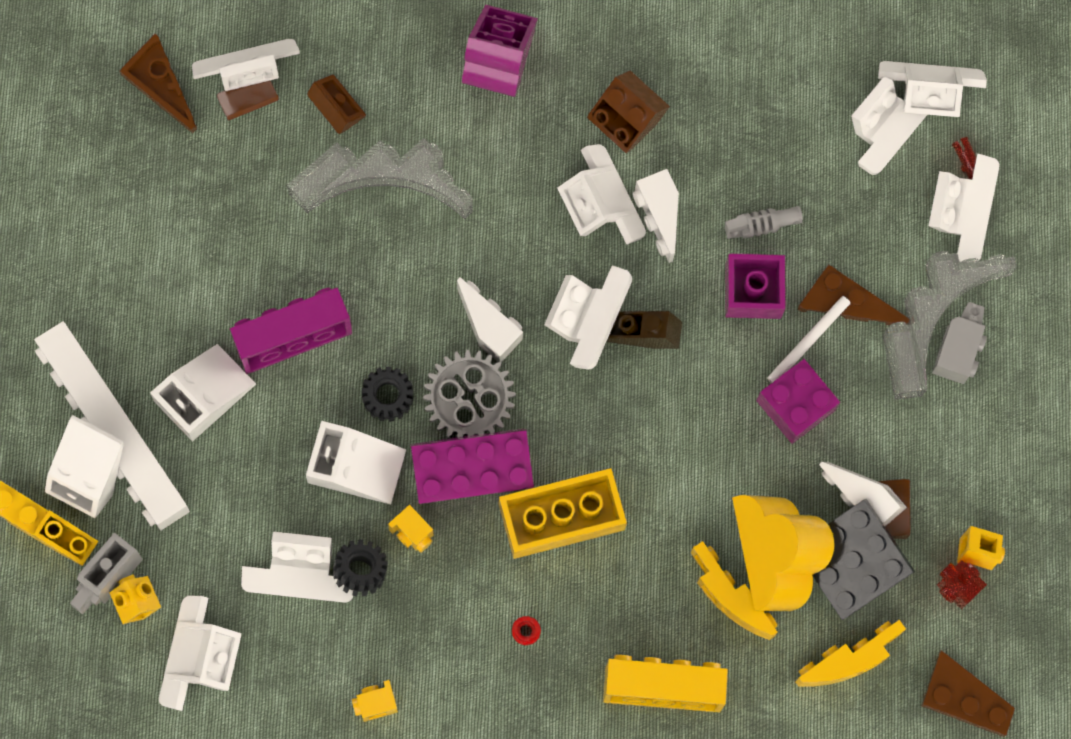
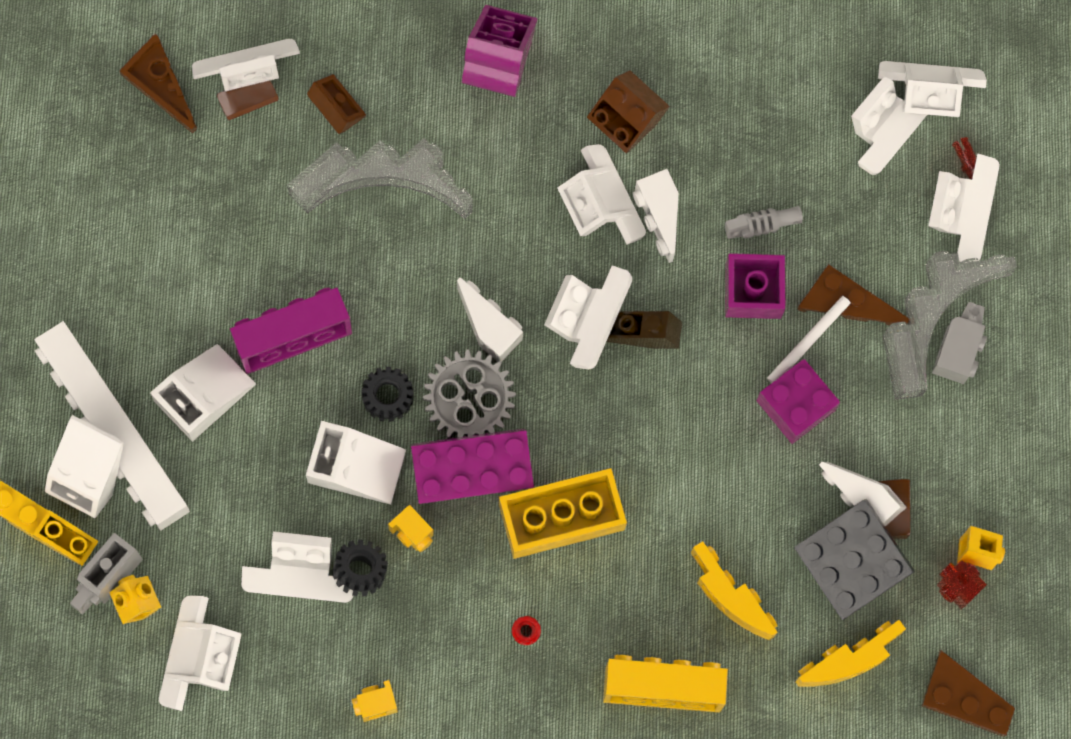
(781, 550): yellow brick -> none

